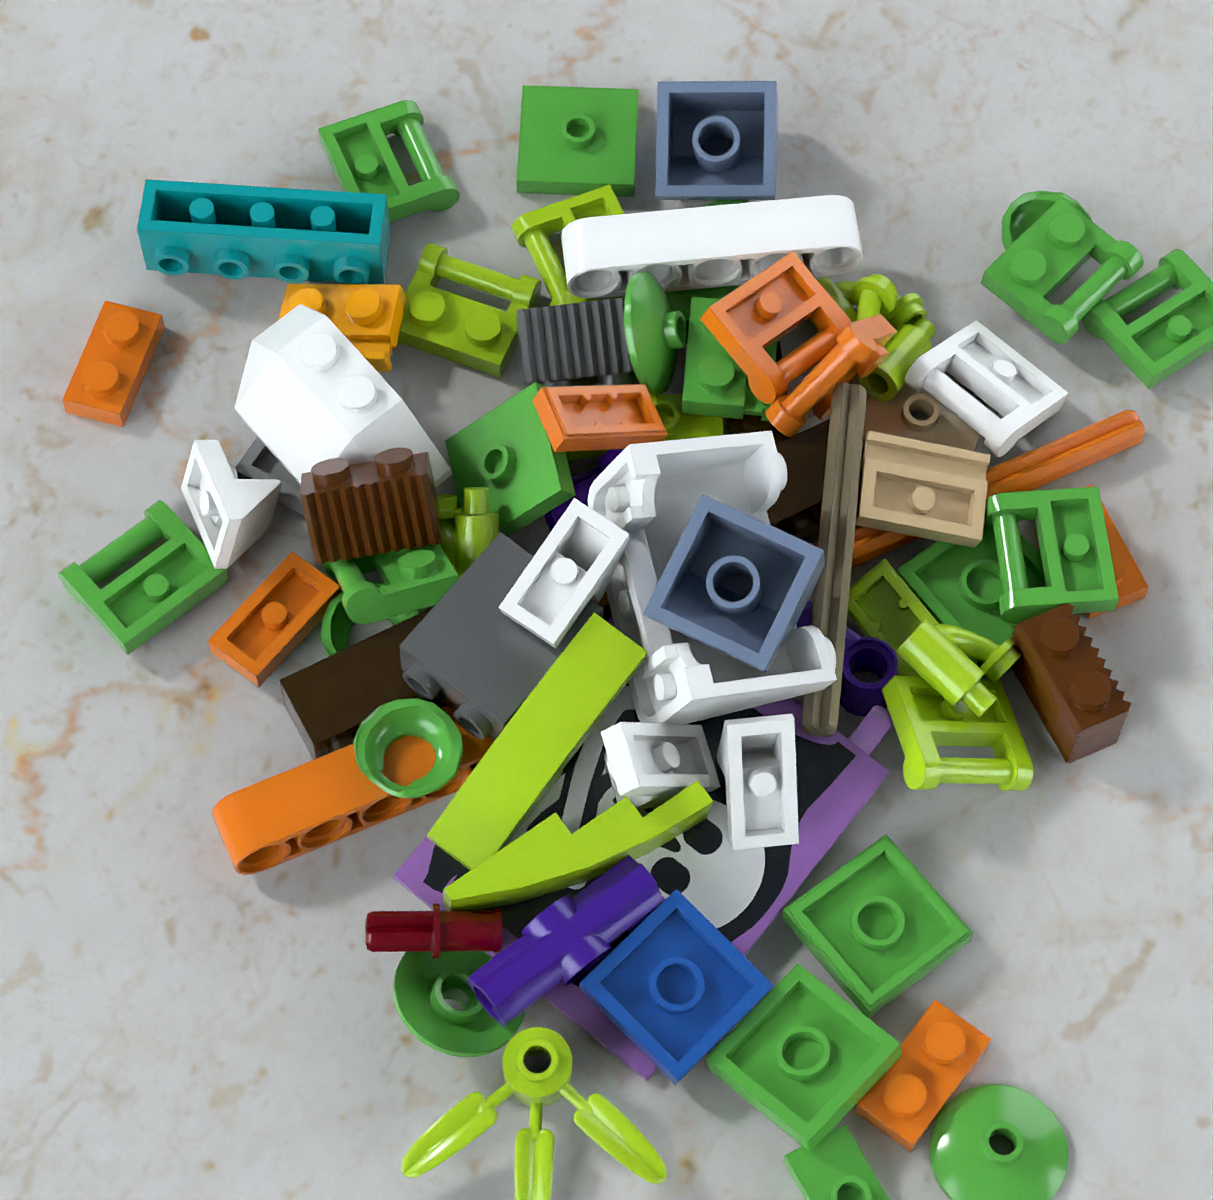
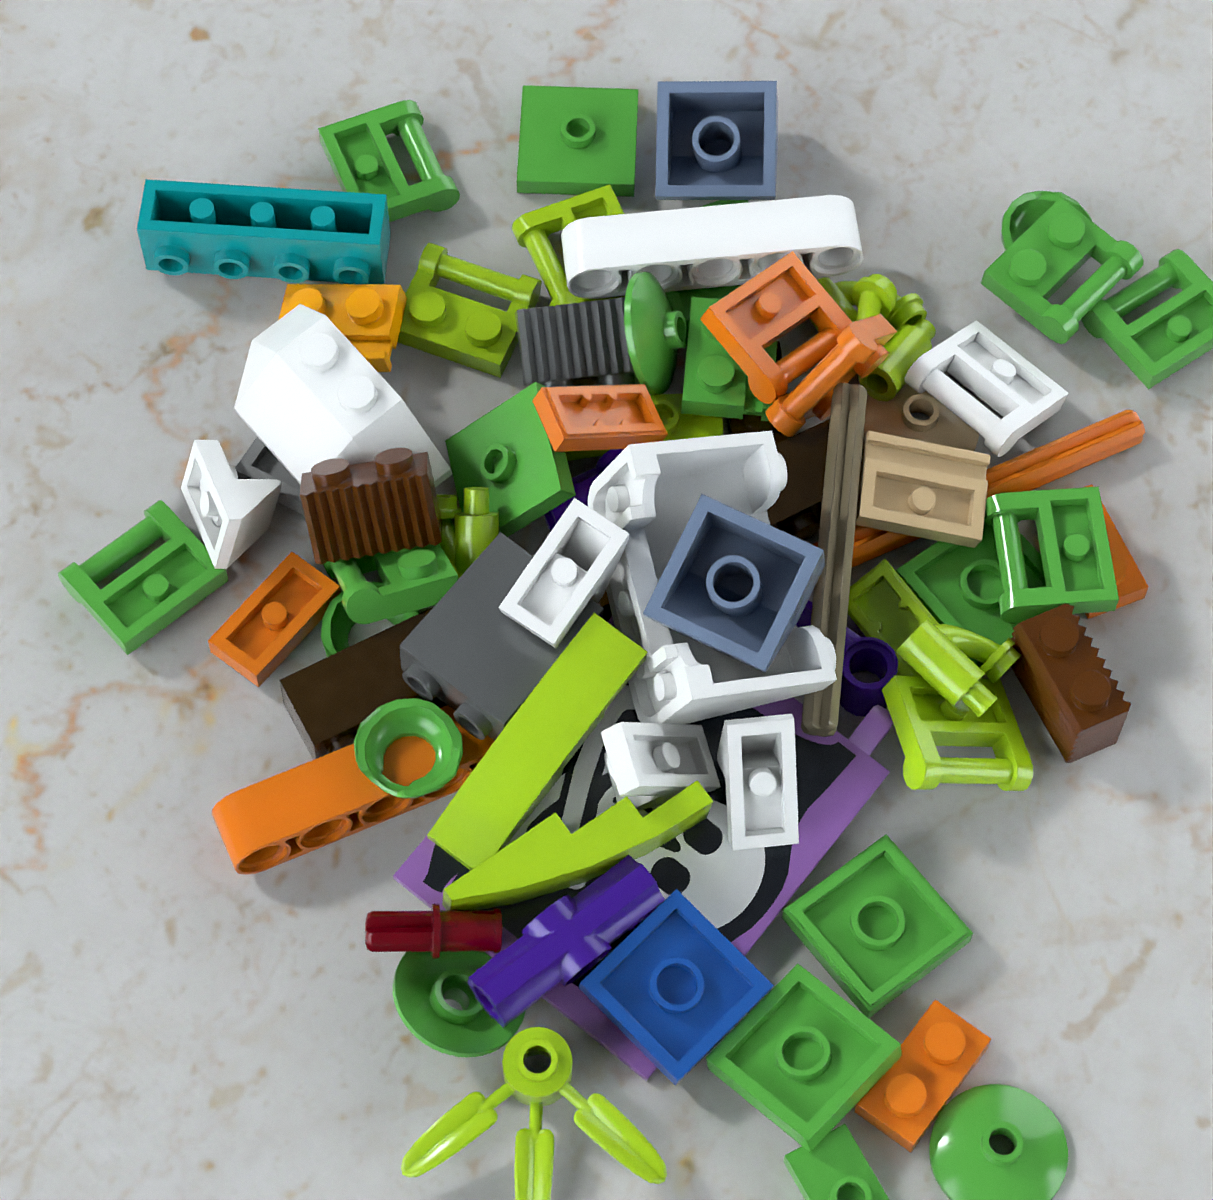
(113, 363): orange plate -> none

